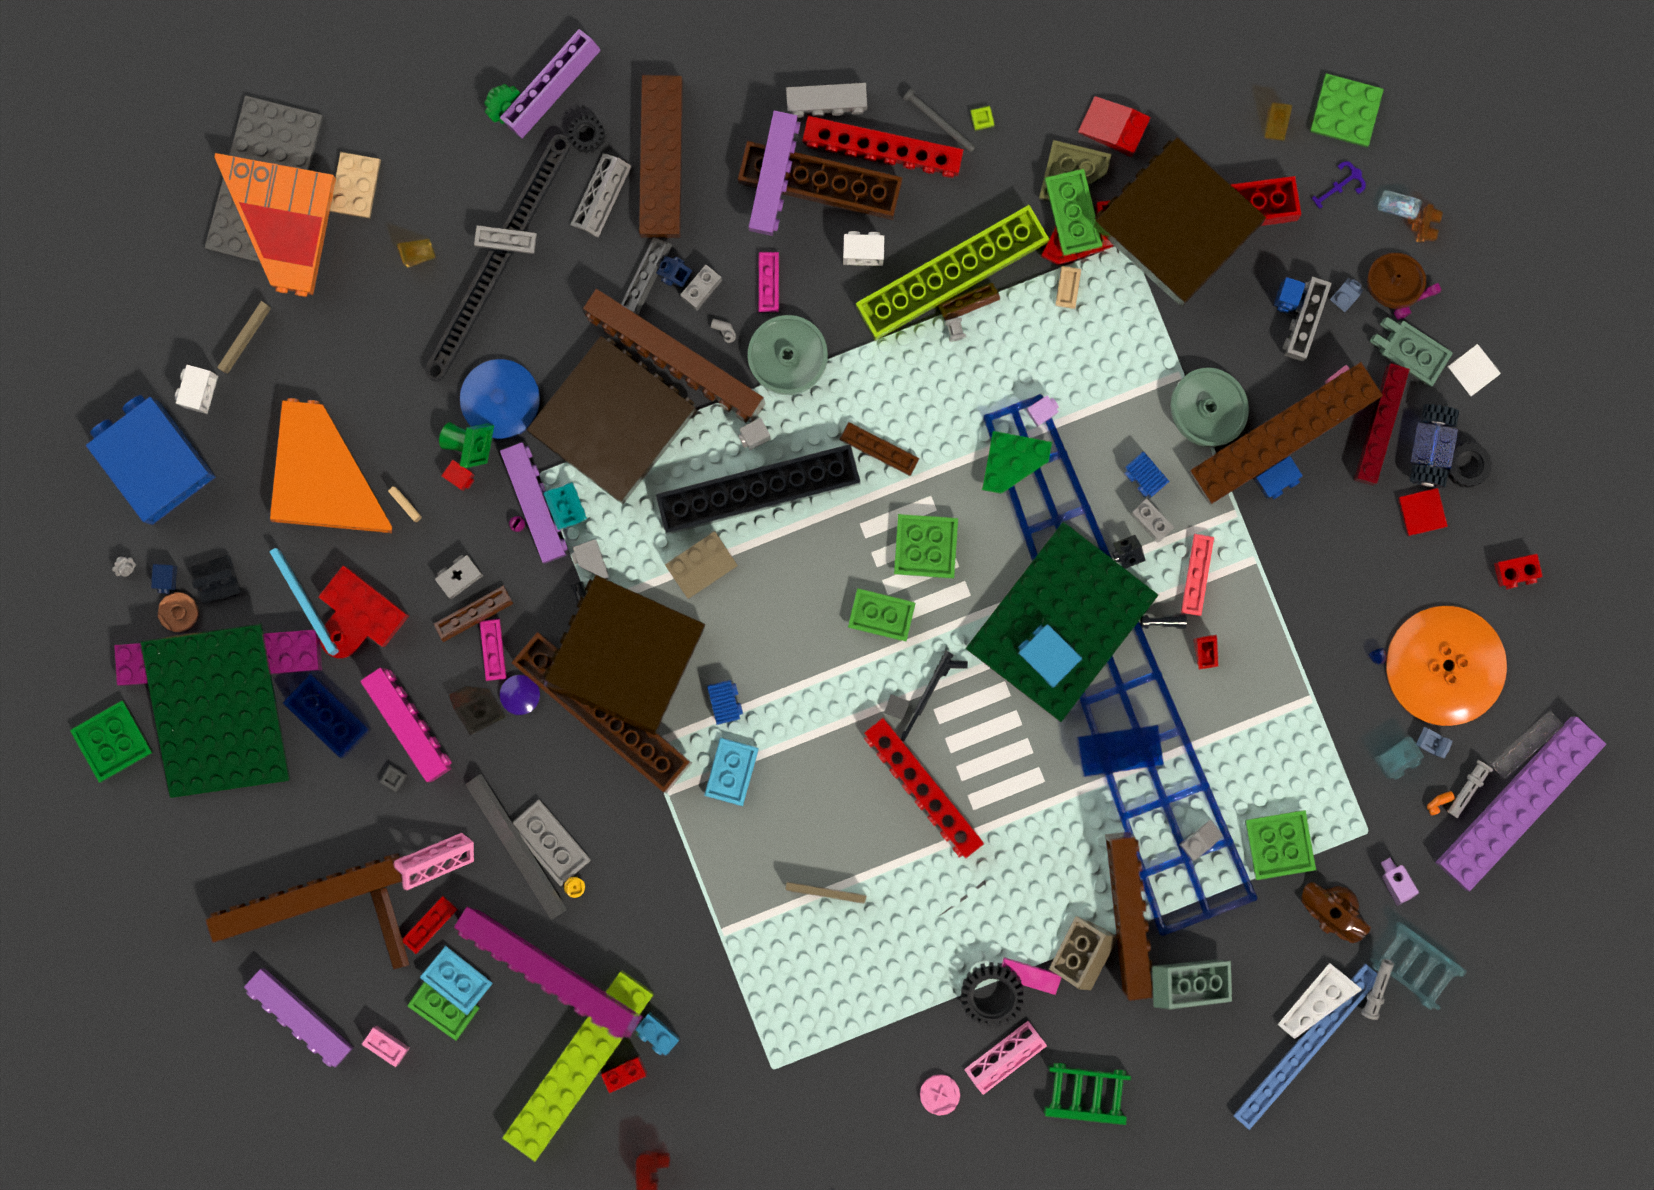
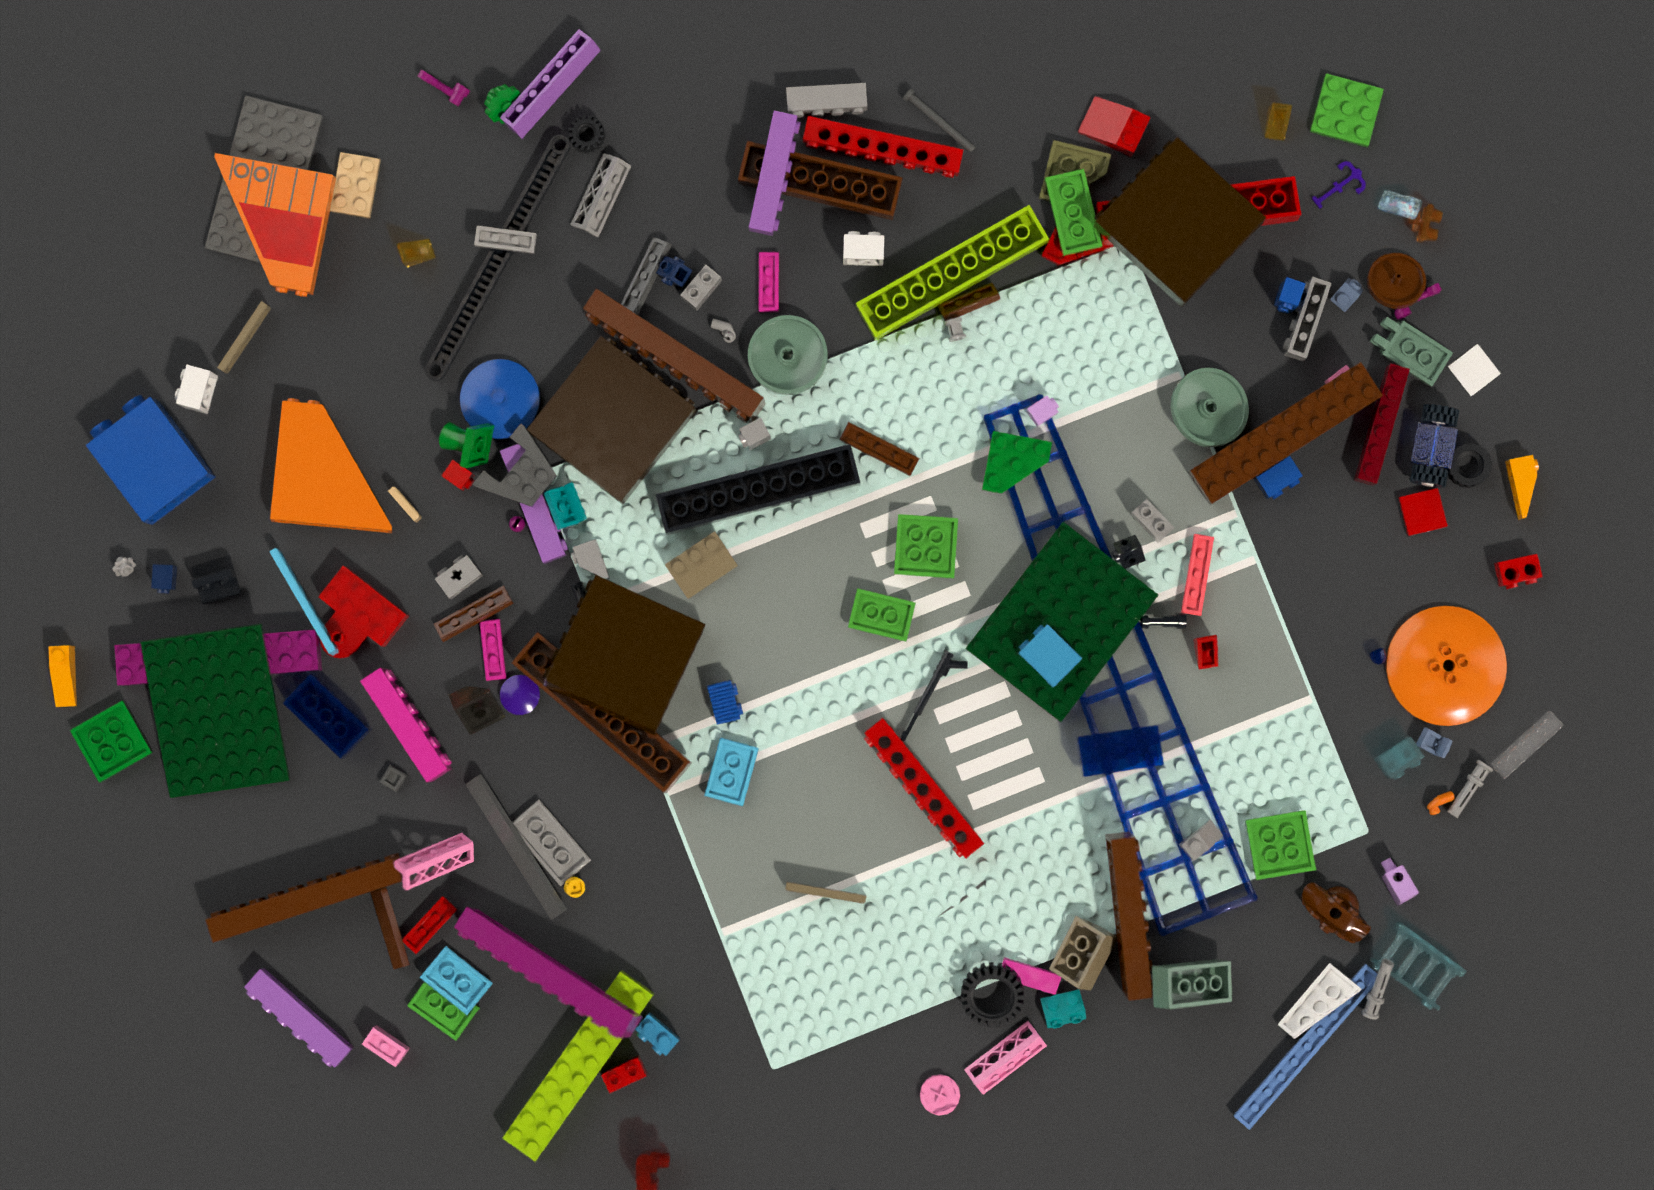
(63, 675): none -> light orange slope
(178, 612): nougat tile -> none
(456, 94): none -> magenta brick
(528, 476): none -> dark grey wing
(661, 156): reddish brown brick -> none
(896, 707): dark grey tile -> none
(982, 118): lime tile -> none
(1063, 1009): none -> teal bracket
(1068, 287): tan tile -> none
(1075, 1110): green fence -> none
(1146, 475): blue brick -> none
(1520, 803): medium lavender brick -> none
(1522, 479): none -> light orange slope

